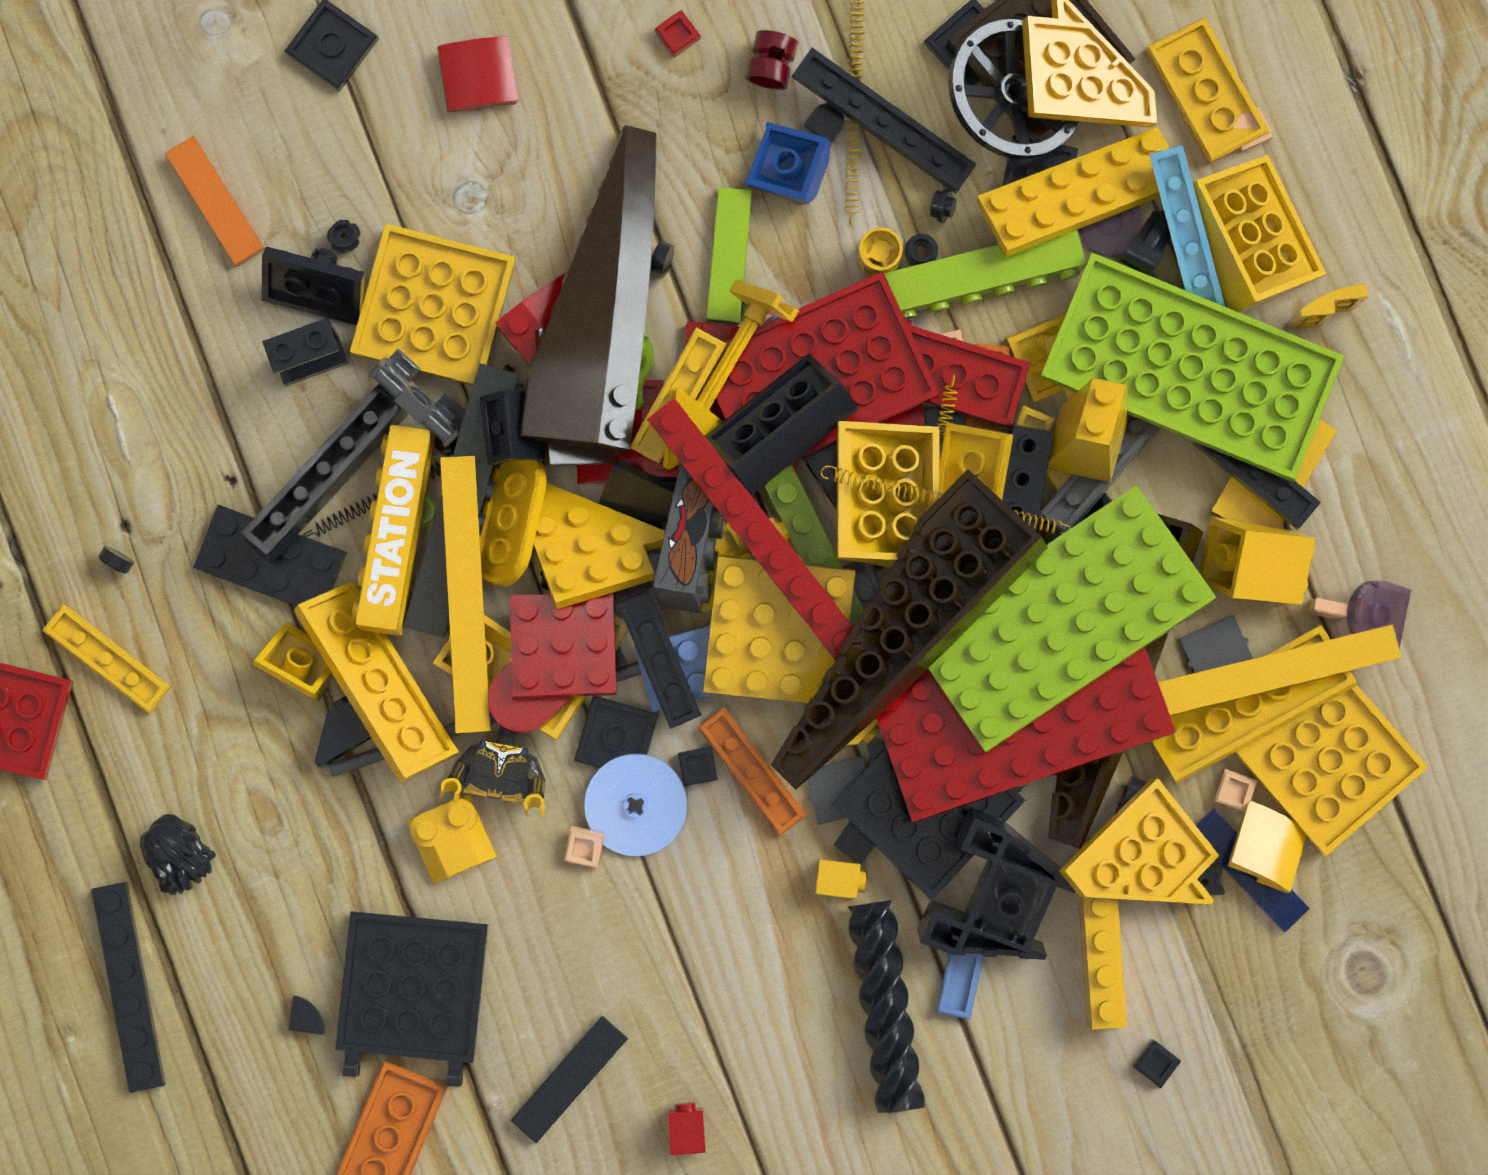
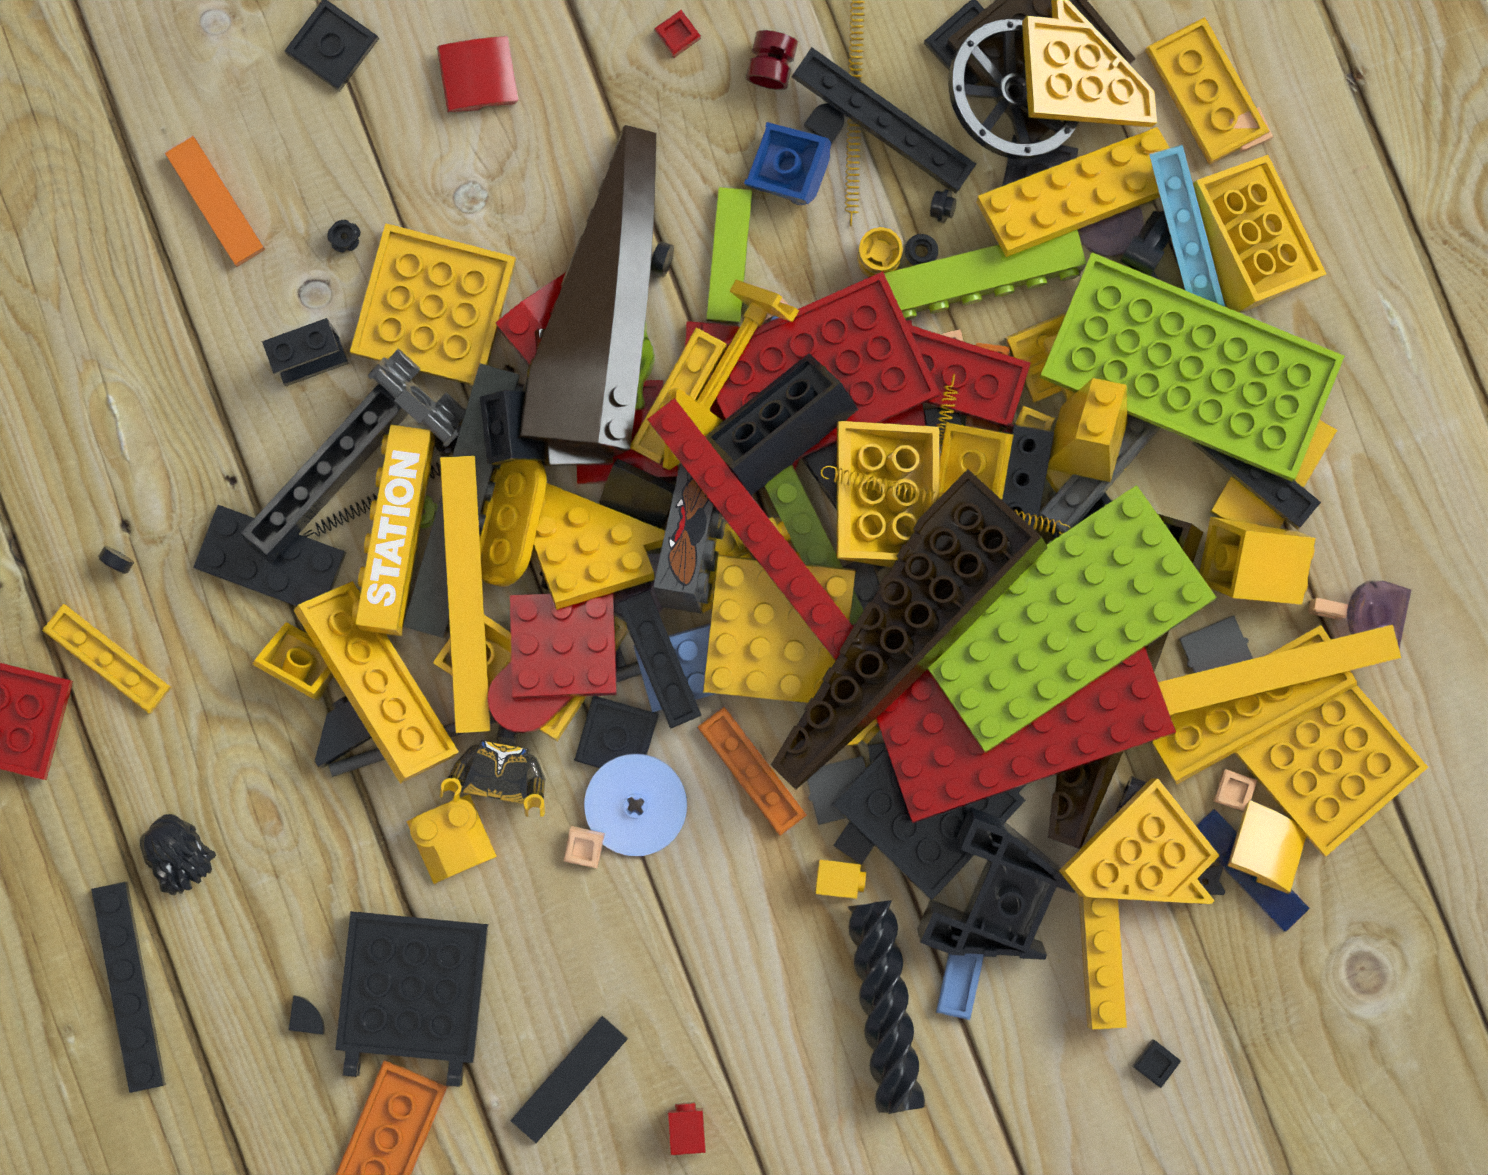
(313, 284): black plate -> none
(697, 766): black tile -> none
(1324, 307): yellow slope -> none

